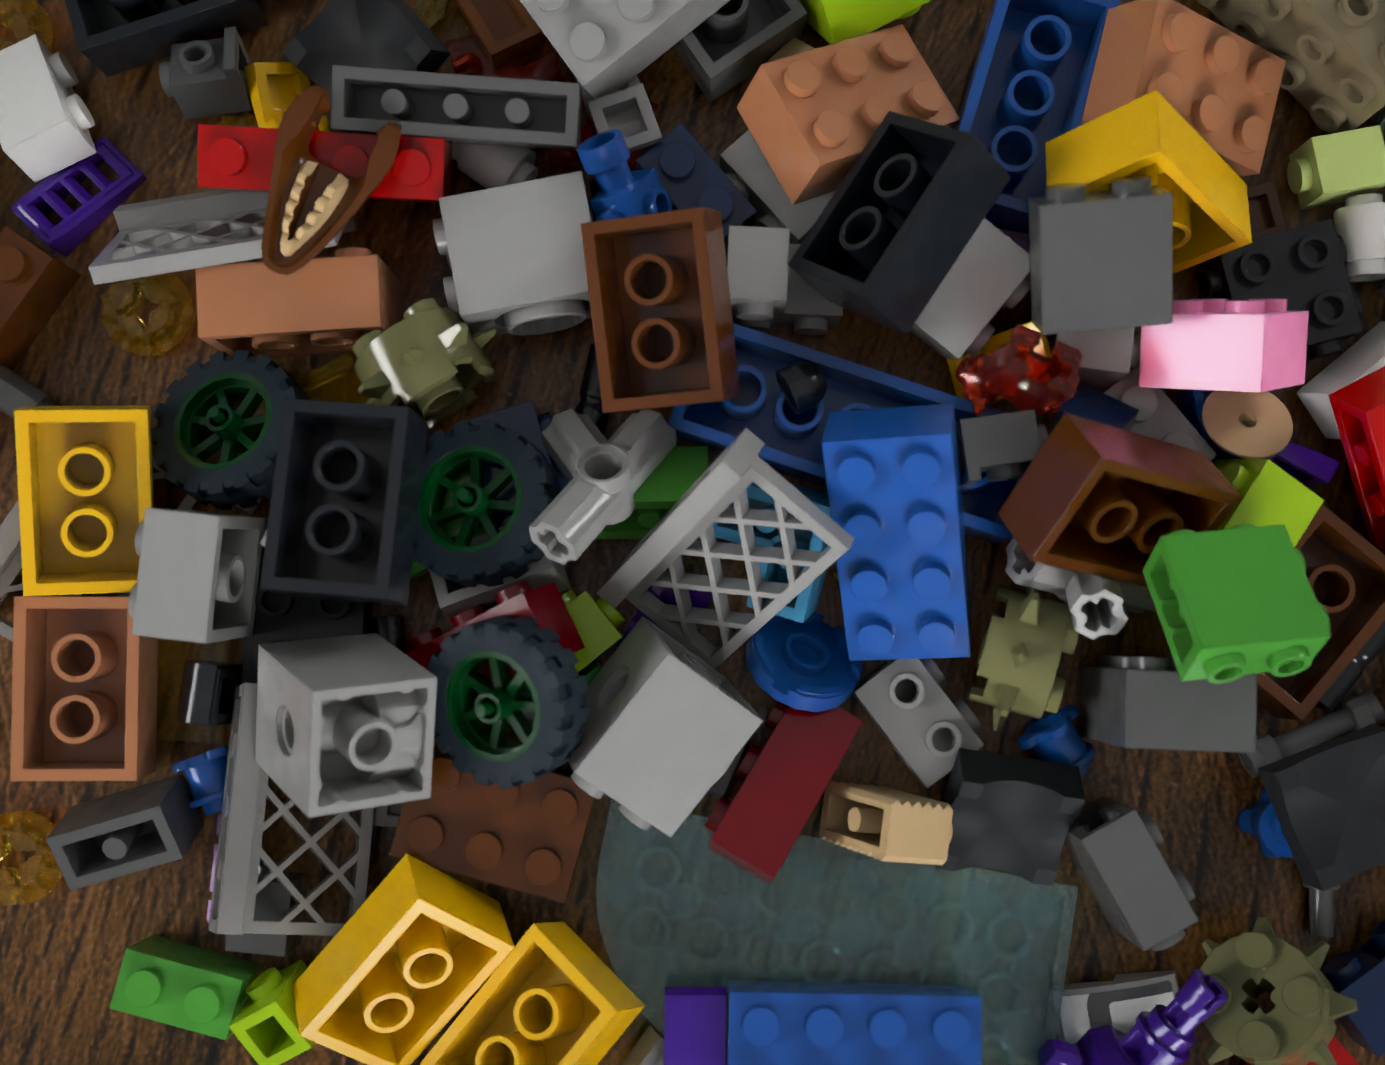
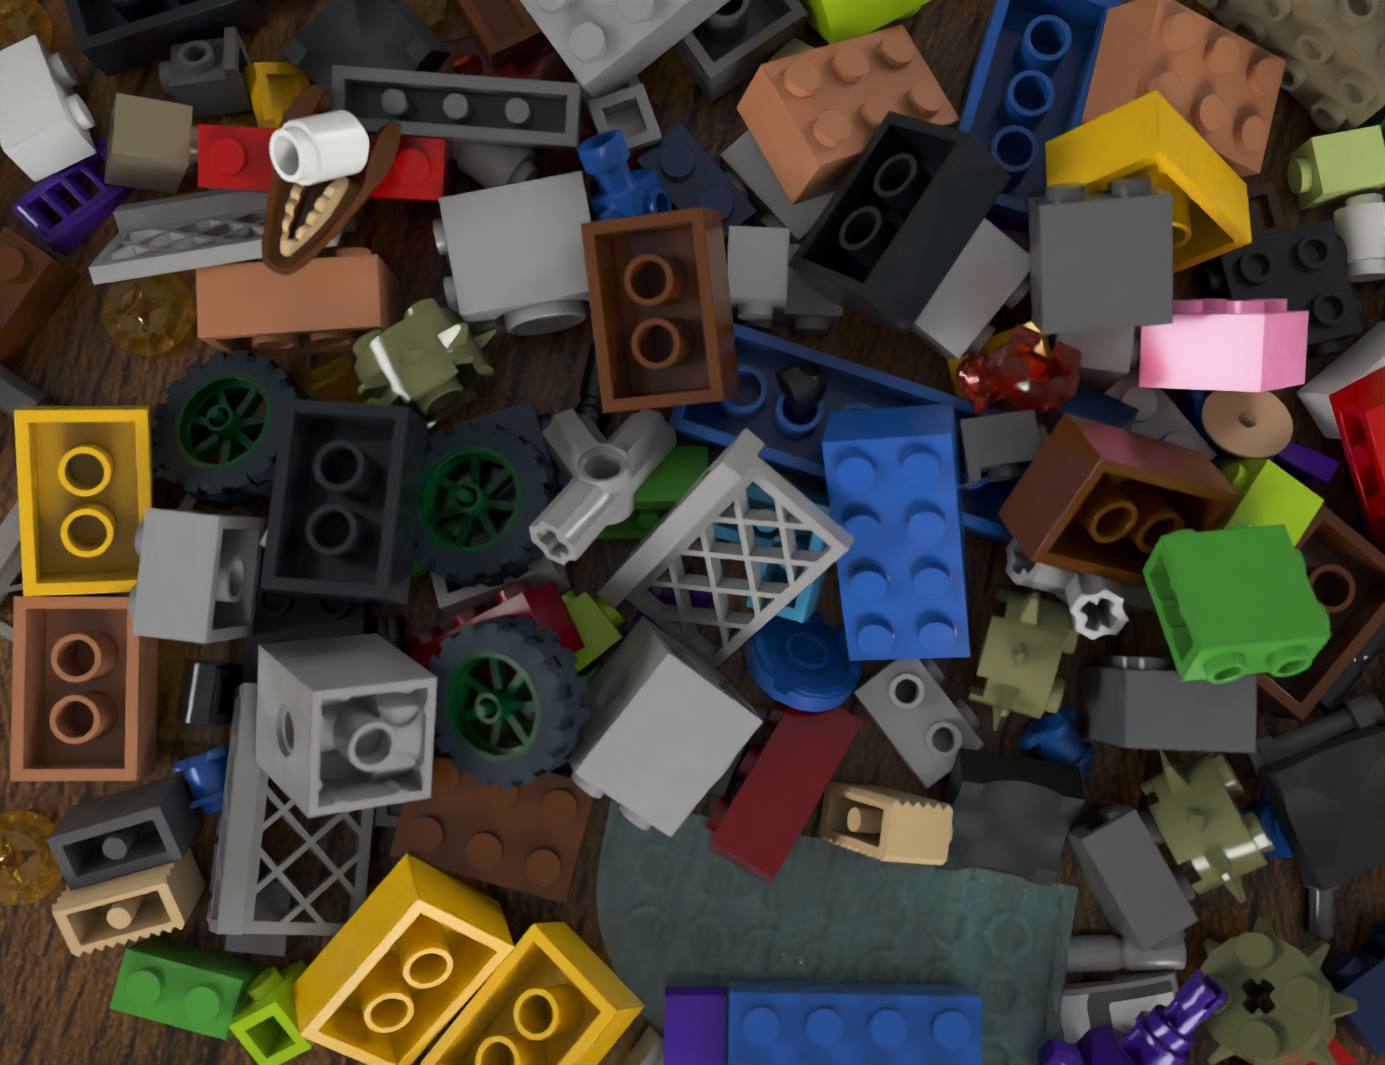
(129, 906): none -> tan brick
(150, 144): none -> dark tan brick
(319, 148): none -> white brick
(1112, 953): none -> light grey piece
(1206, 823): none -> olive brick

